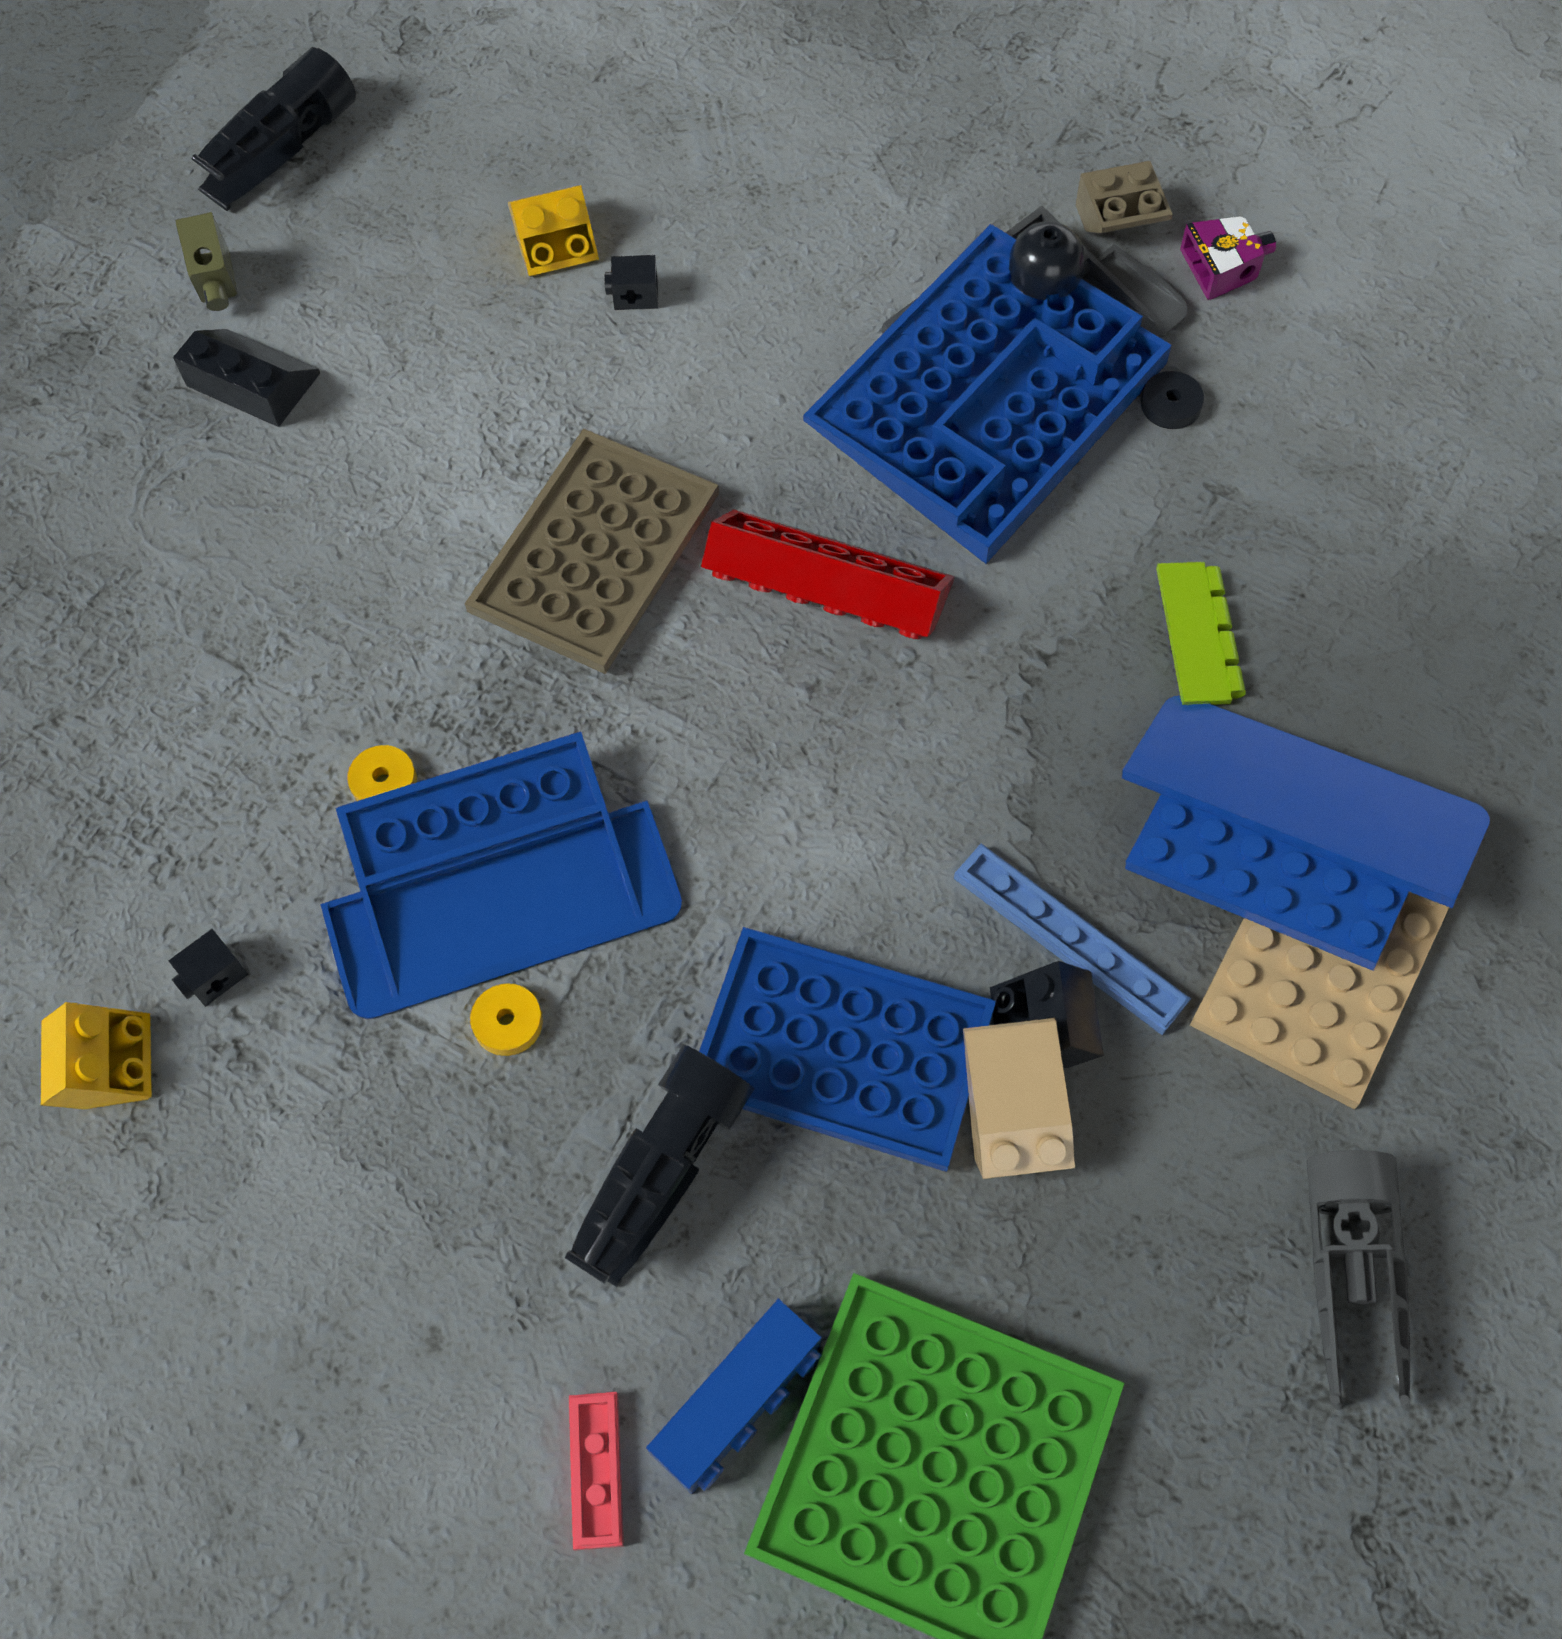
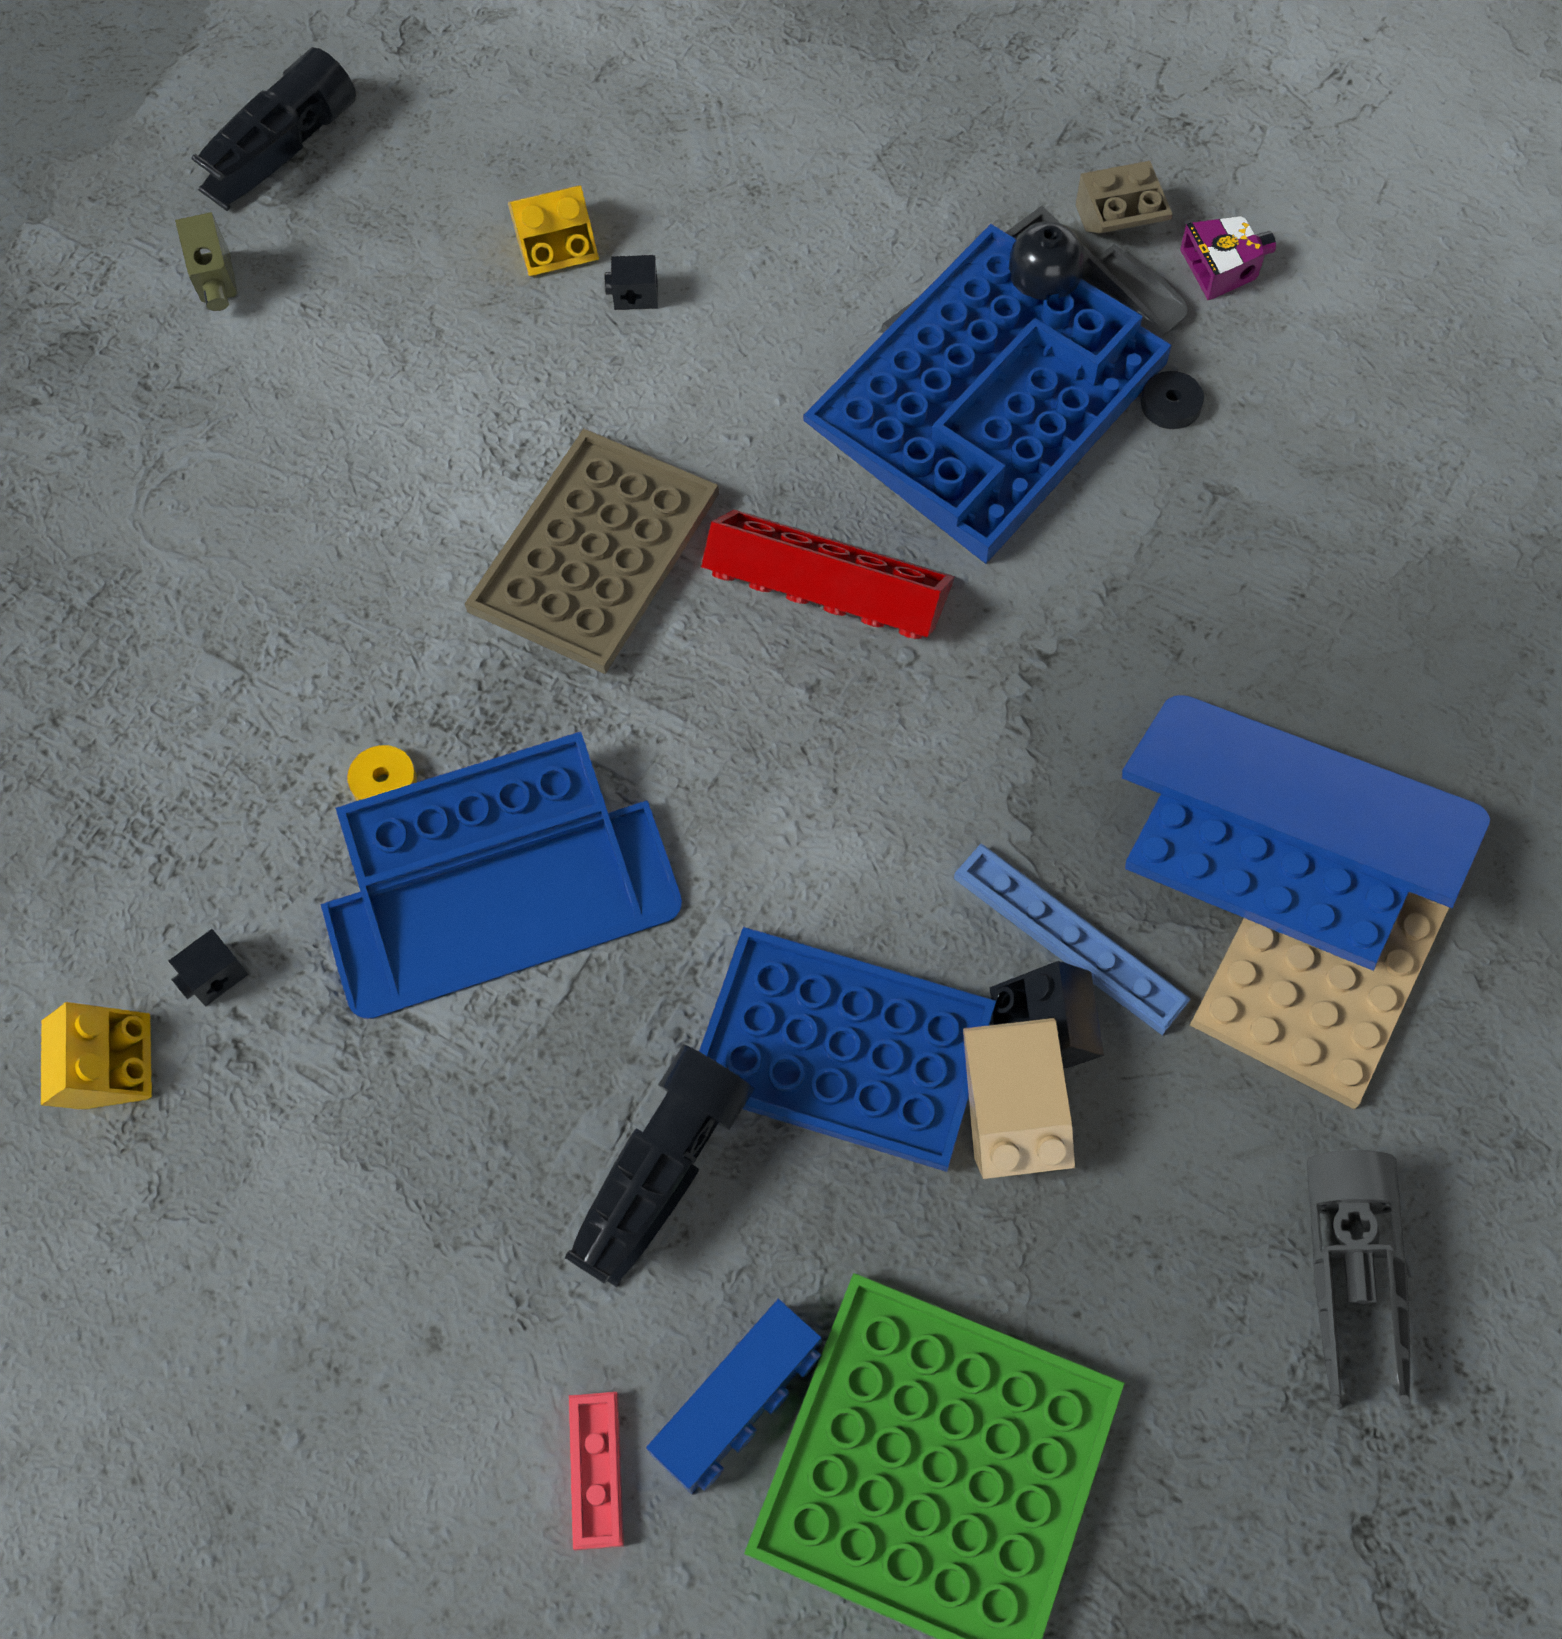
(244, 373): black slope -> none
(509, 1038): yellow piece -> none
(1200, 633): lime windscreen -> none

